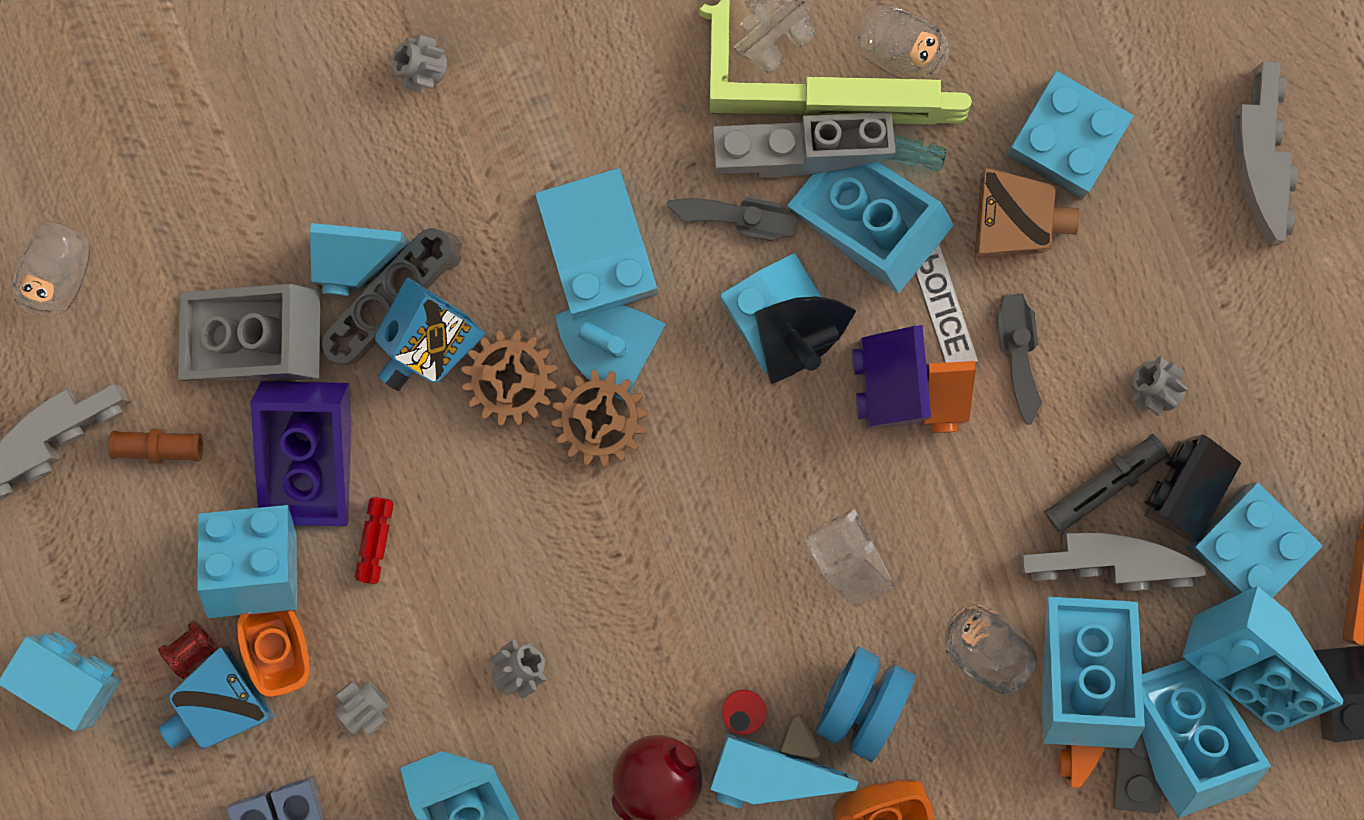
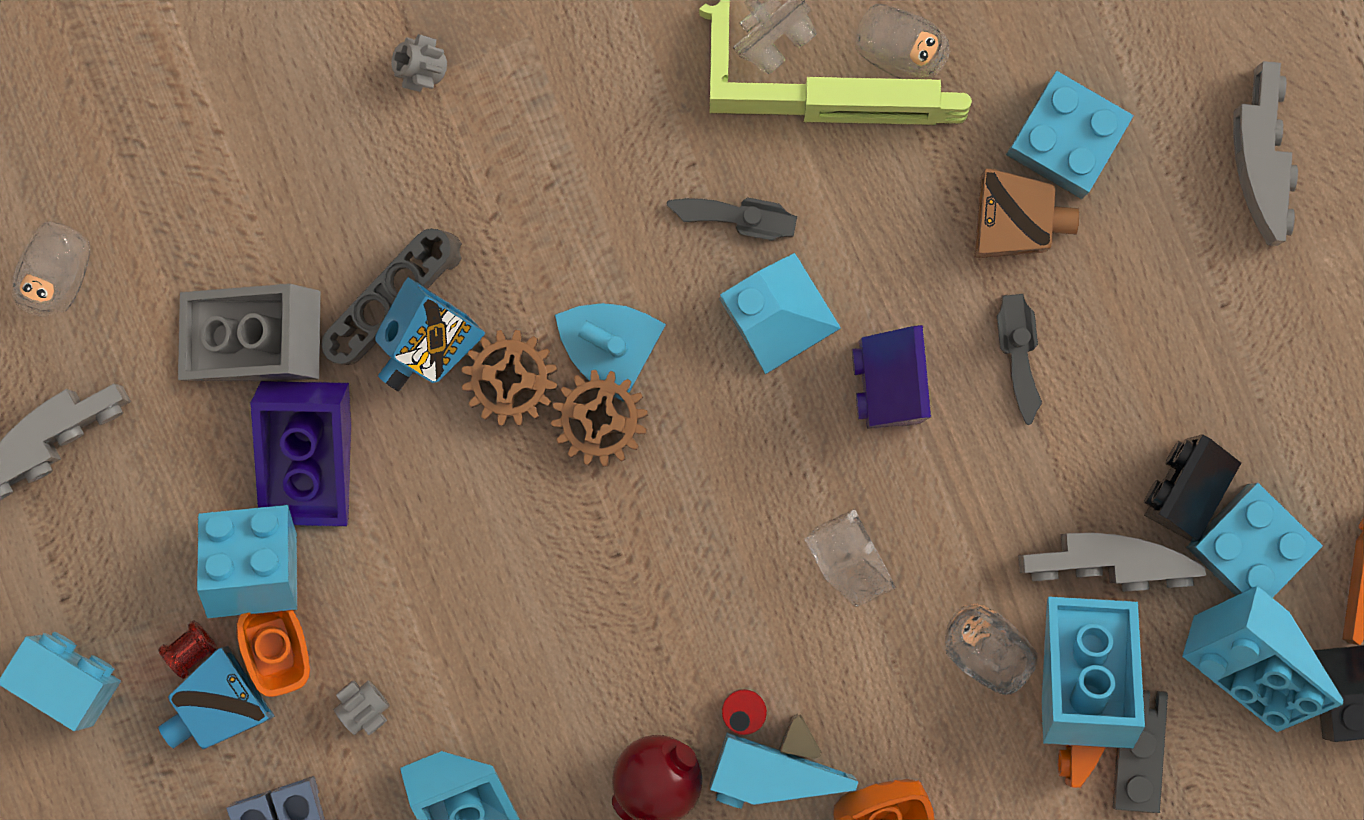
(156, 446): dark orange pin -> none
(350, 256): medium azure slope -> none
(374, 540): red axle -> none
(518, 669): light grey gear -> none
(596, 243): medium azure slope -> none
(799, 333): black shield -> none
(804, 148): light grey slope -> none
(859, 701): dark azure wheel -> none
(874, 219): medium azure slope -> none
(913, 152): clear light blue axle -> none
(945, 309): clear sticker -> none
(949, 394): orange slope -> none
(1106, 483): dark grey pin -> none
(1158, 385): light grey gear -> none
(1197, 740): medium azure slope -> none

